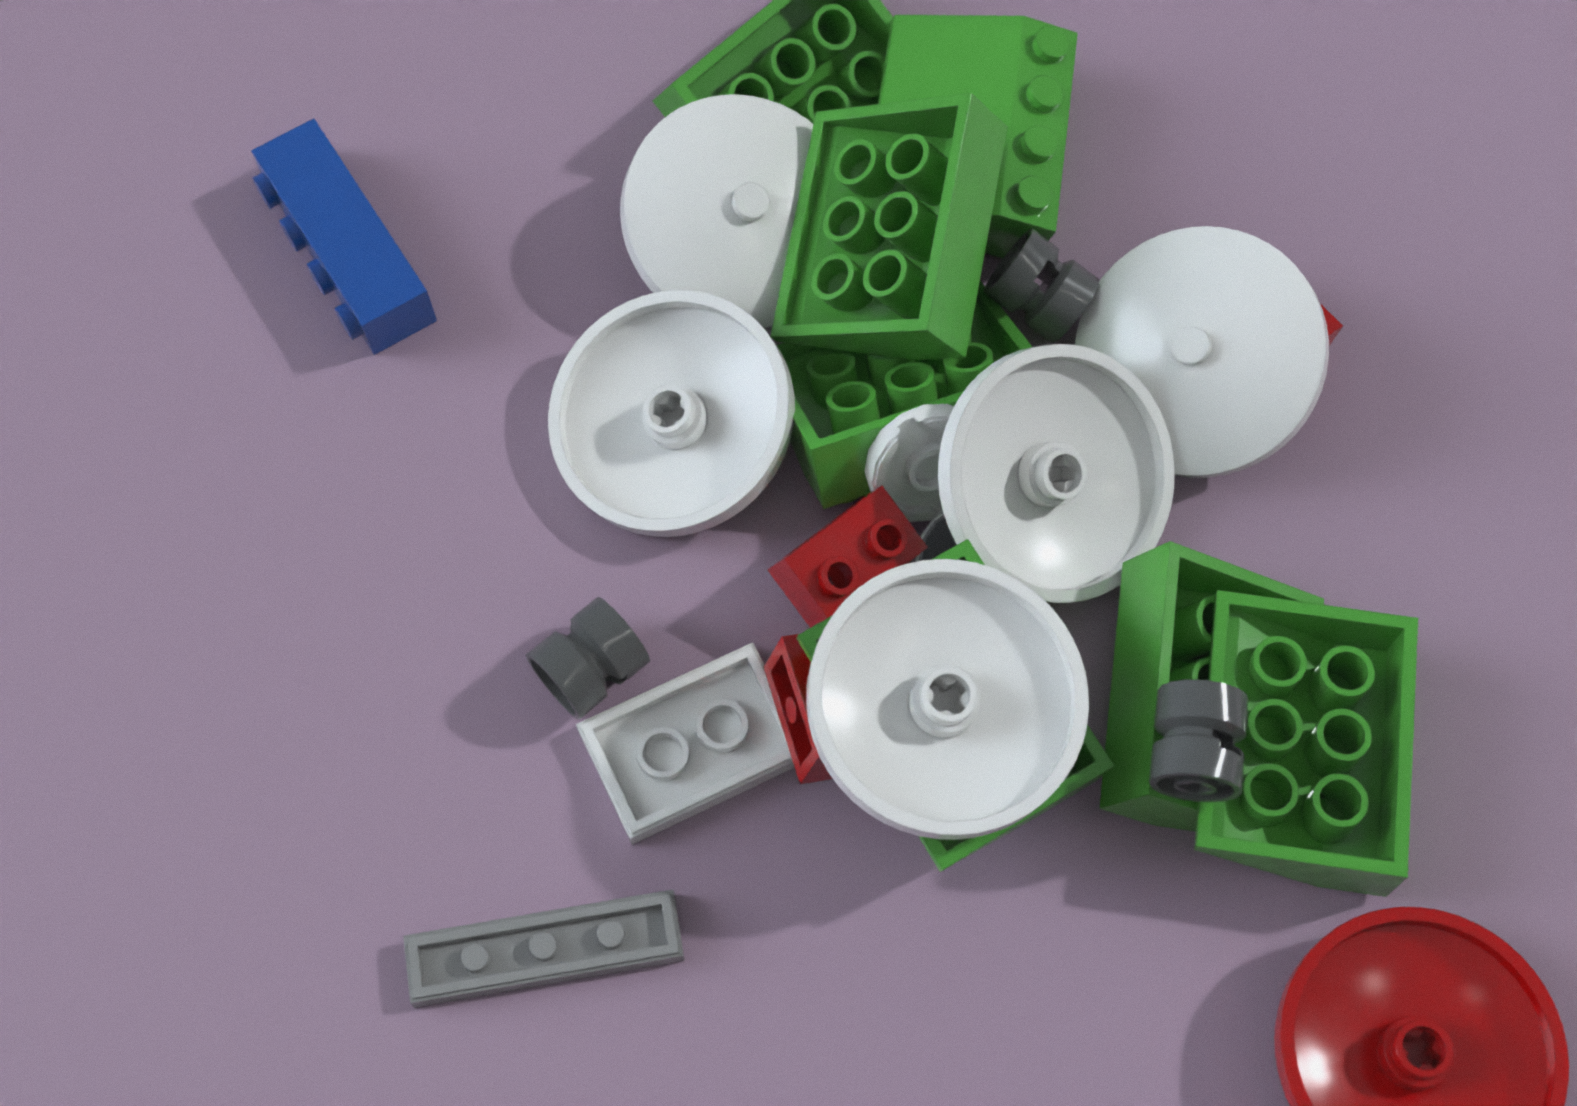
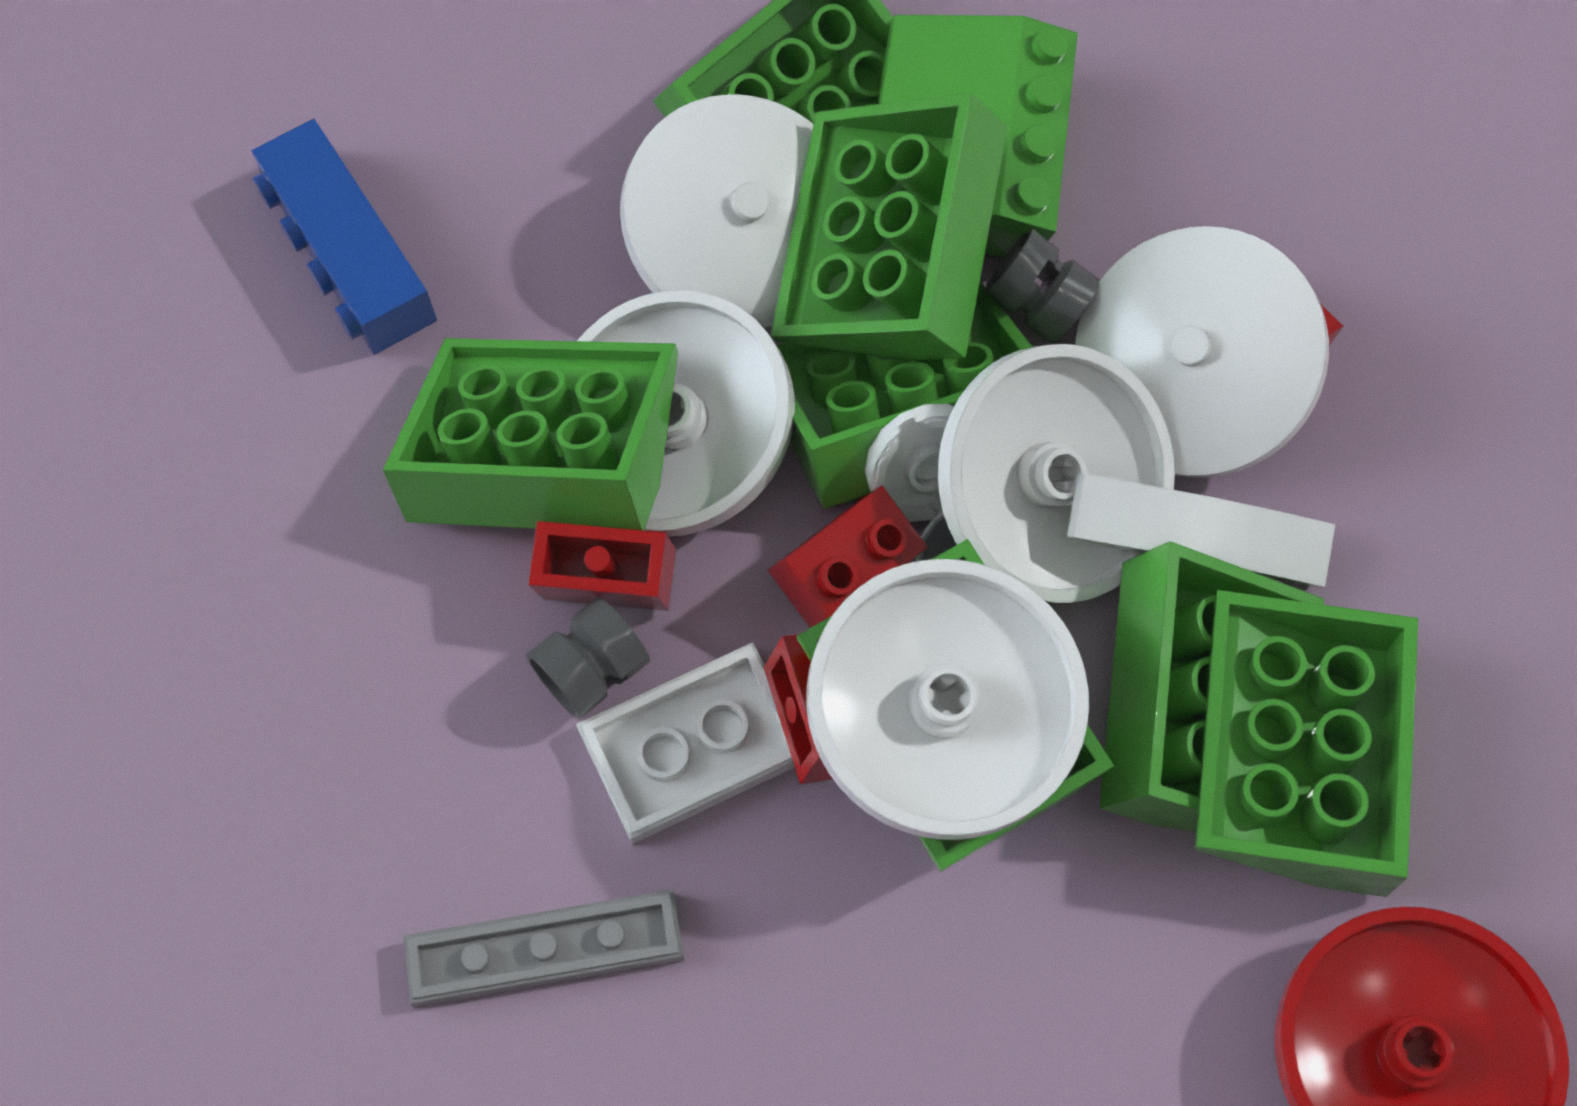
(536, 434): none -> bright green slope
(602, 562): none -> red brick
(1198, 747): dark grey wheel -> none
(1248, 536): none -> white slope

